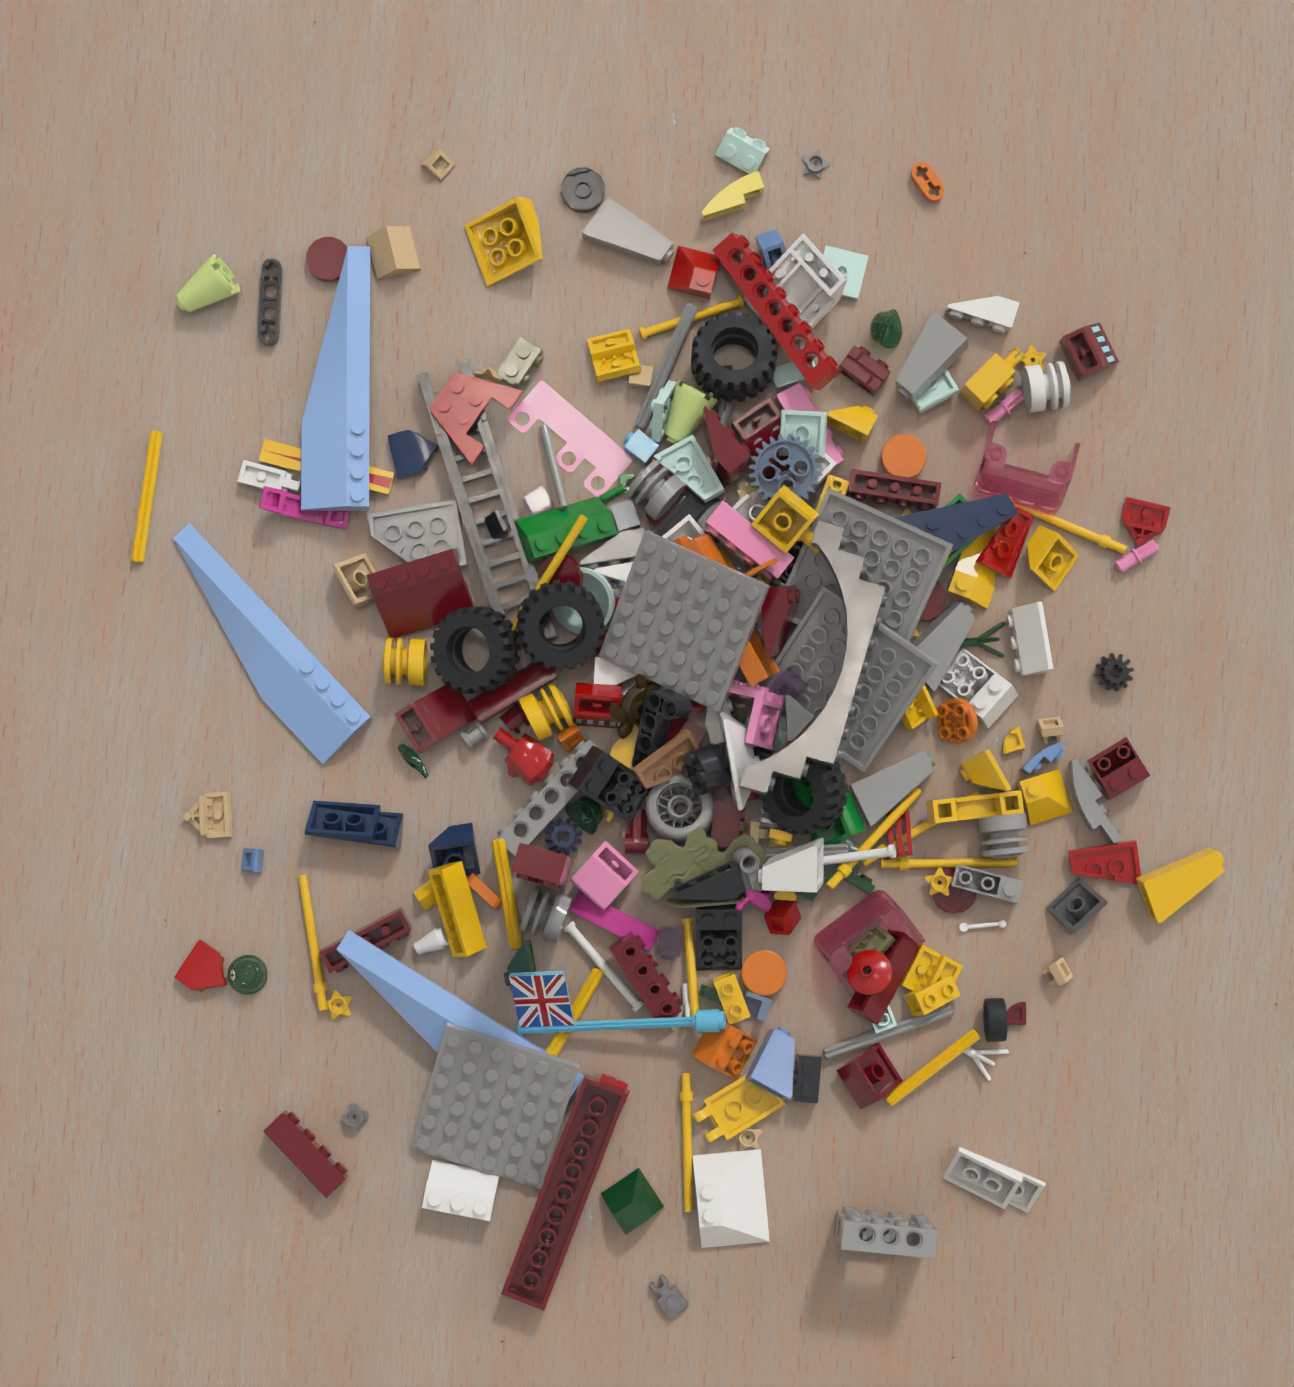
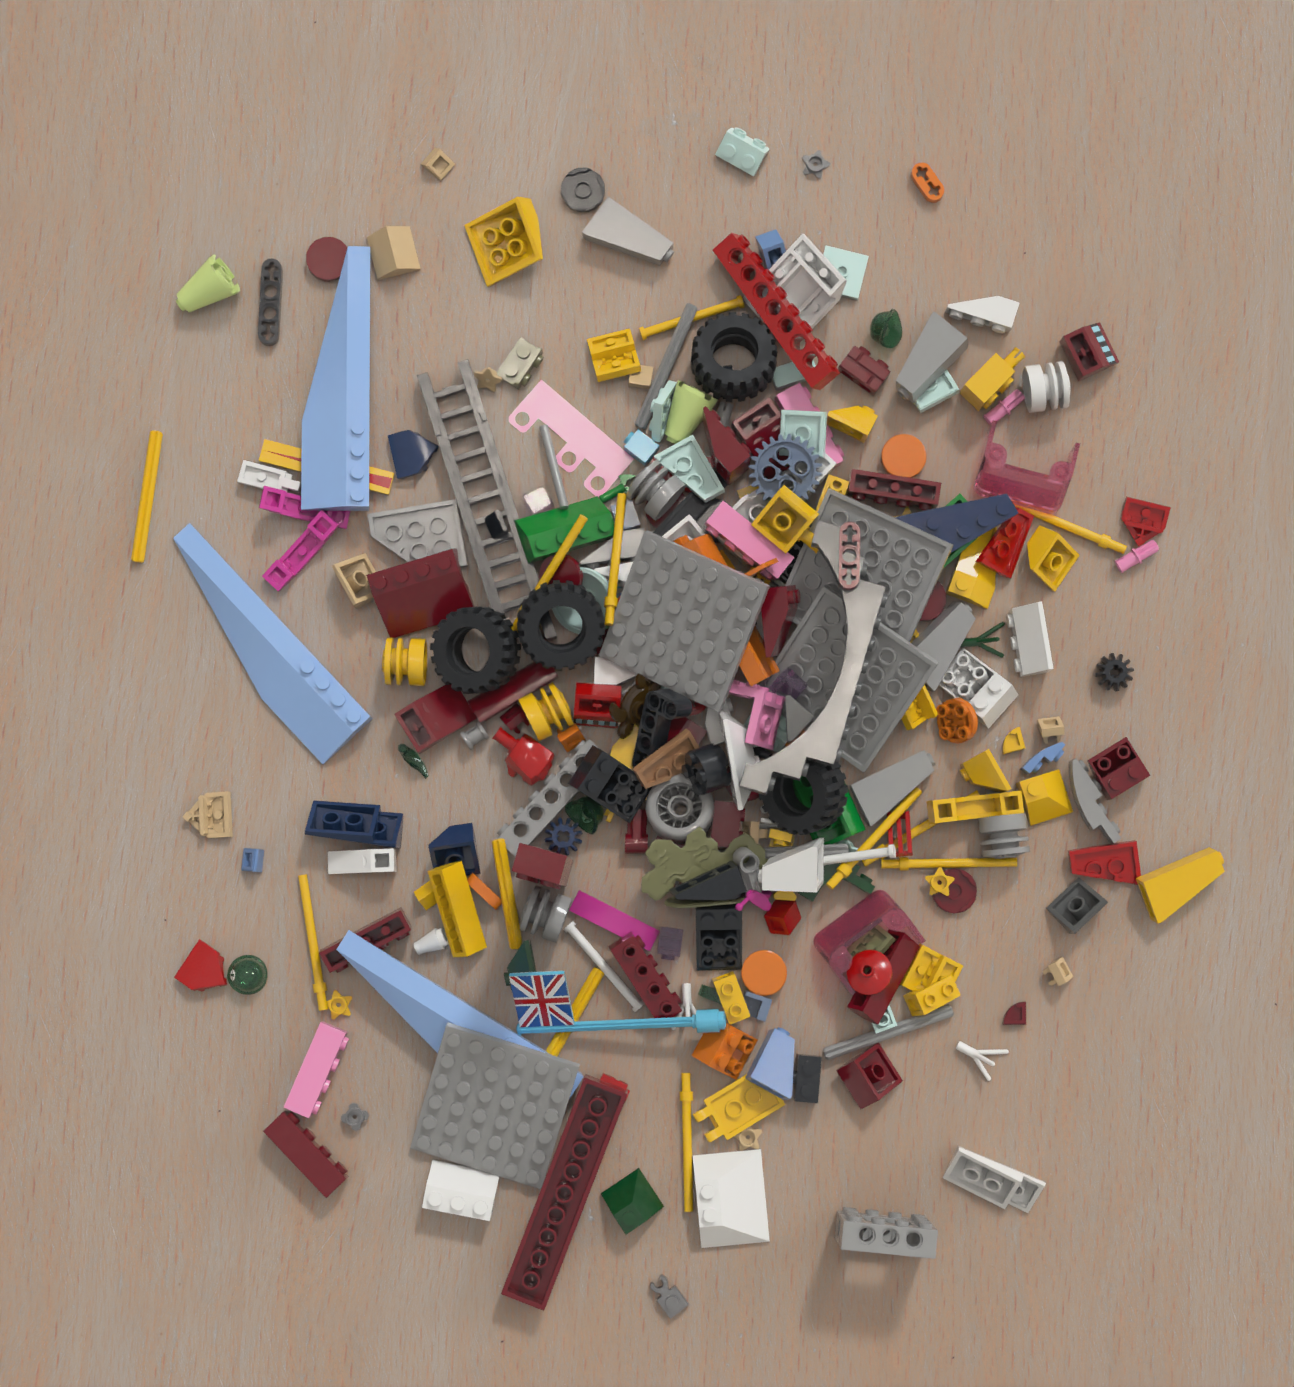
(301, 552): none -> dark pink slope
(316, 1069): none -> bright pink brick
(362, 861): none -> white slope
(462, 404): wing -> none
(604, 875): bright pink slope -> none
(611, 600): none -> yellow bar
(690, 964): yellow bar -> none
(693, 272): red slope -> none
(733, 196): light yellow slope -> none
(739, 709): olive tile -> none
(855, 573): none -> beam
(932, 1067): yellow axle -> none
(964, 927): white hinge -> none
(987, 884): light grey slope -> none
(995, 1019): black tyre -> none
(1032, 353): yellow plate -> none

